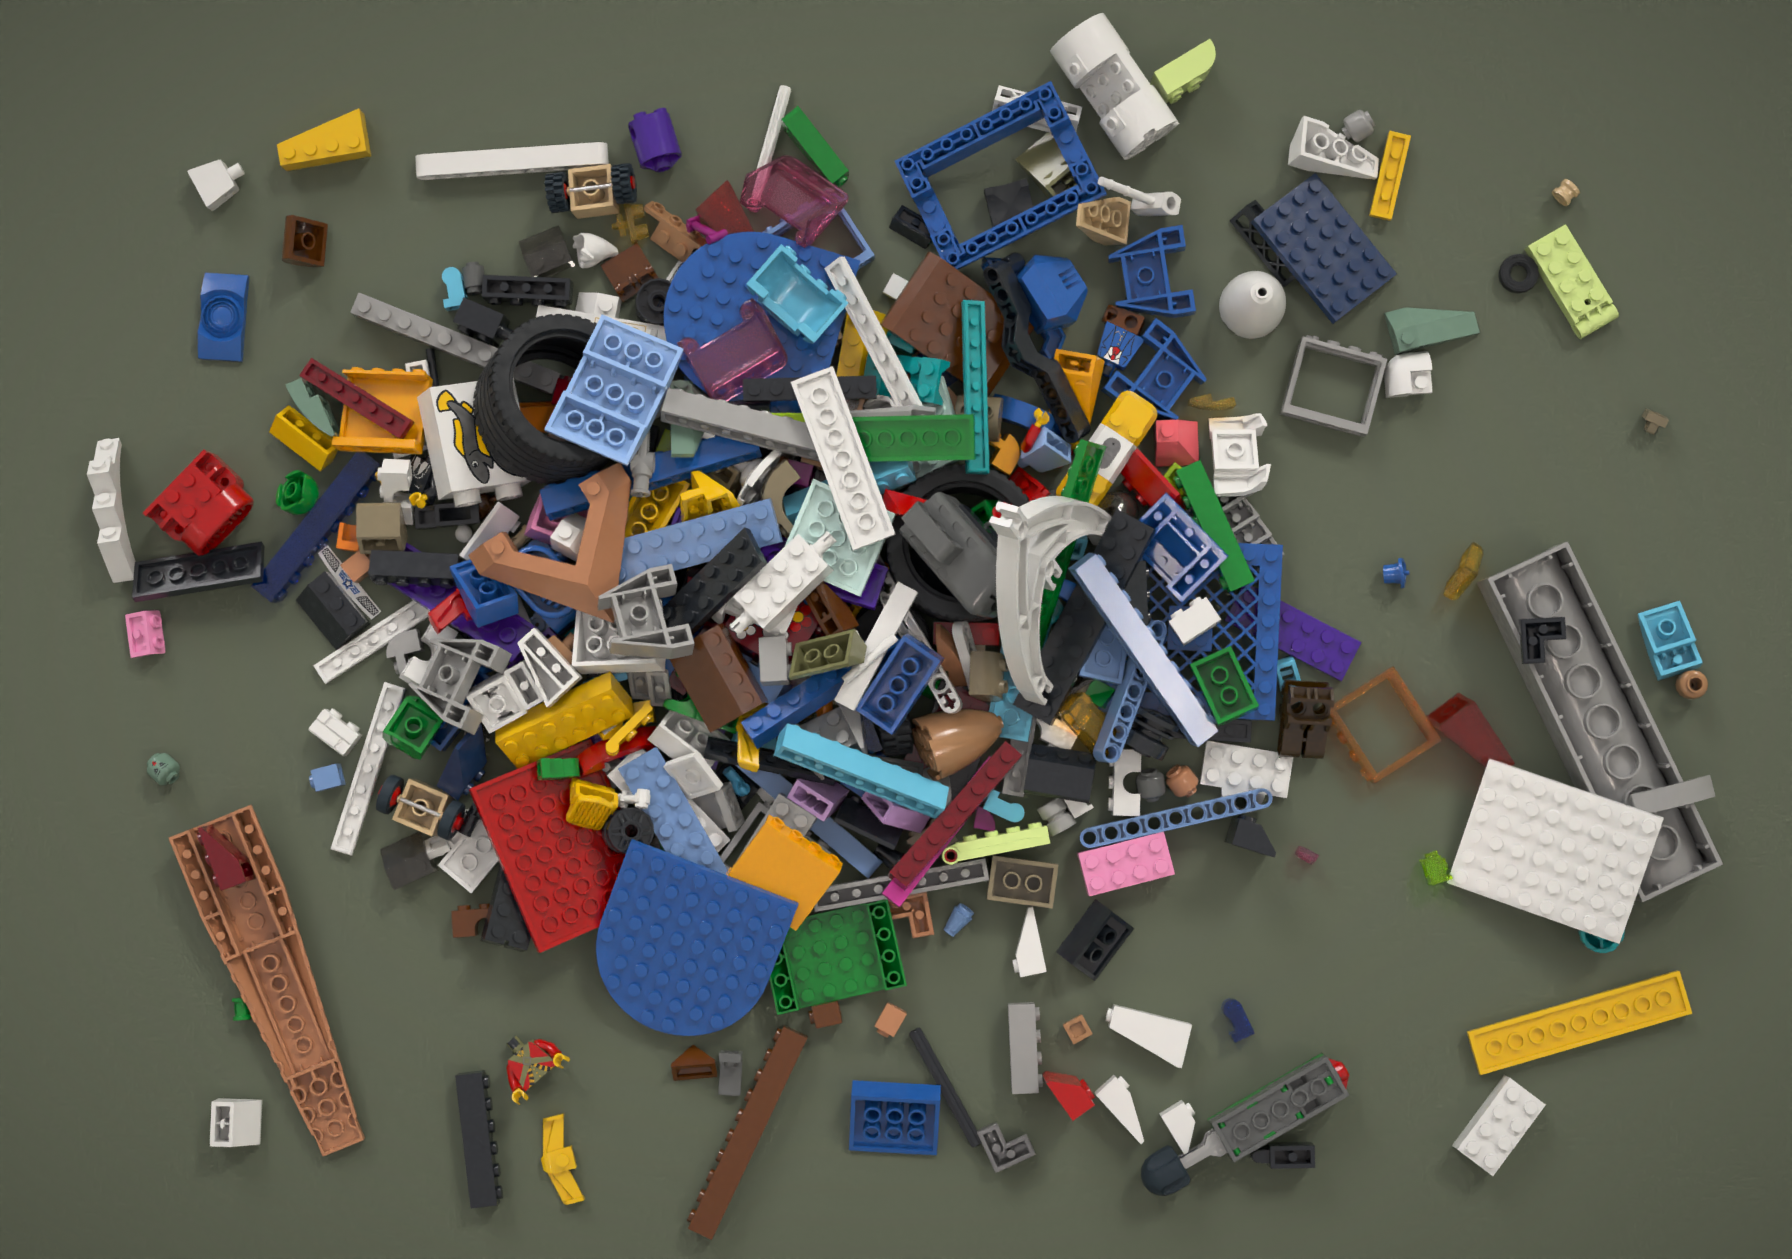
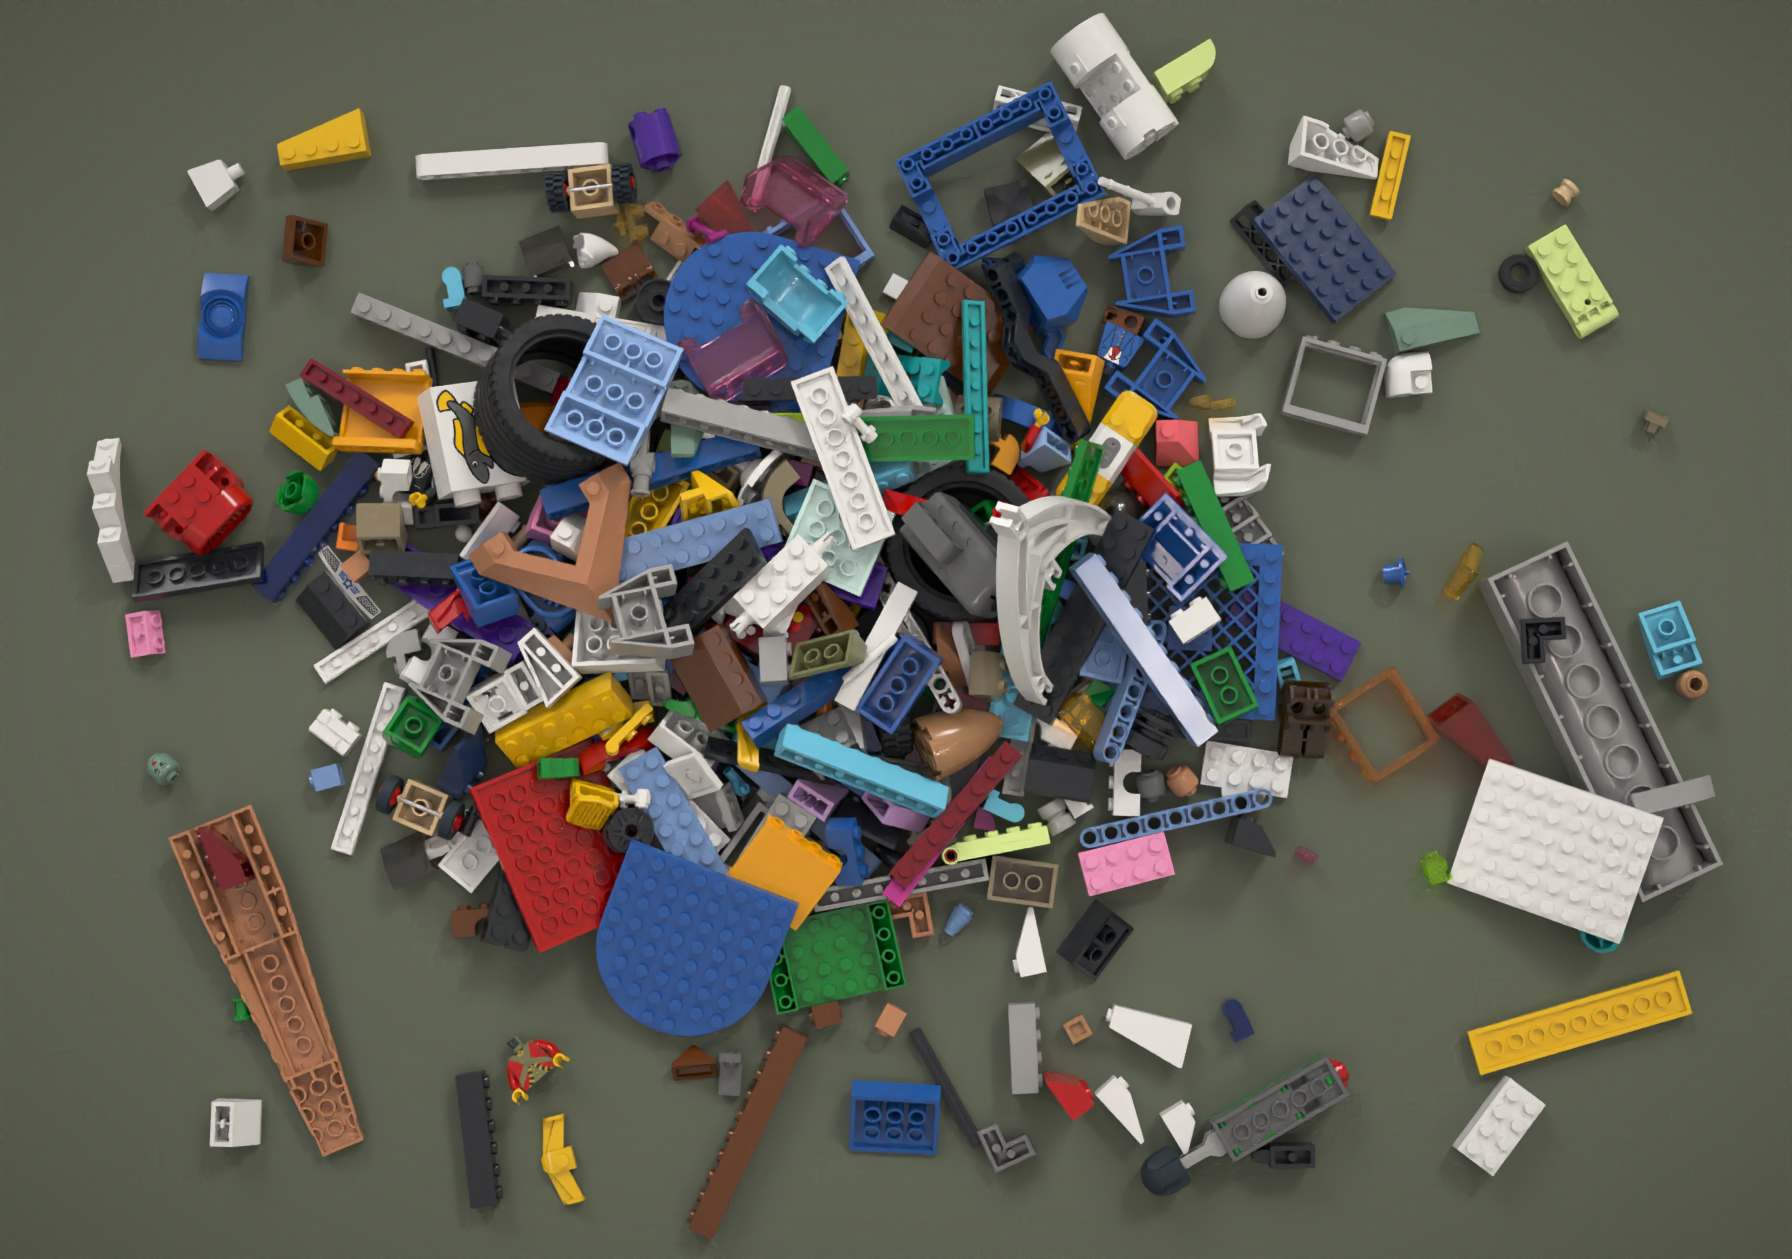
(846, 836): none -> blue arch
(851, 415): none -> white bar

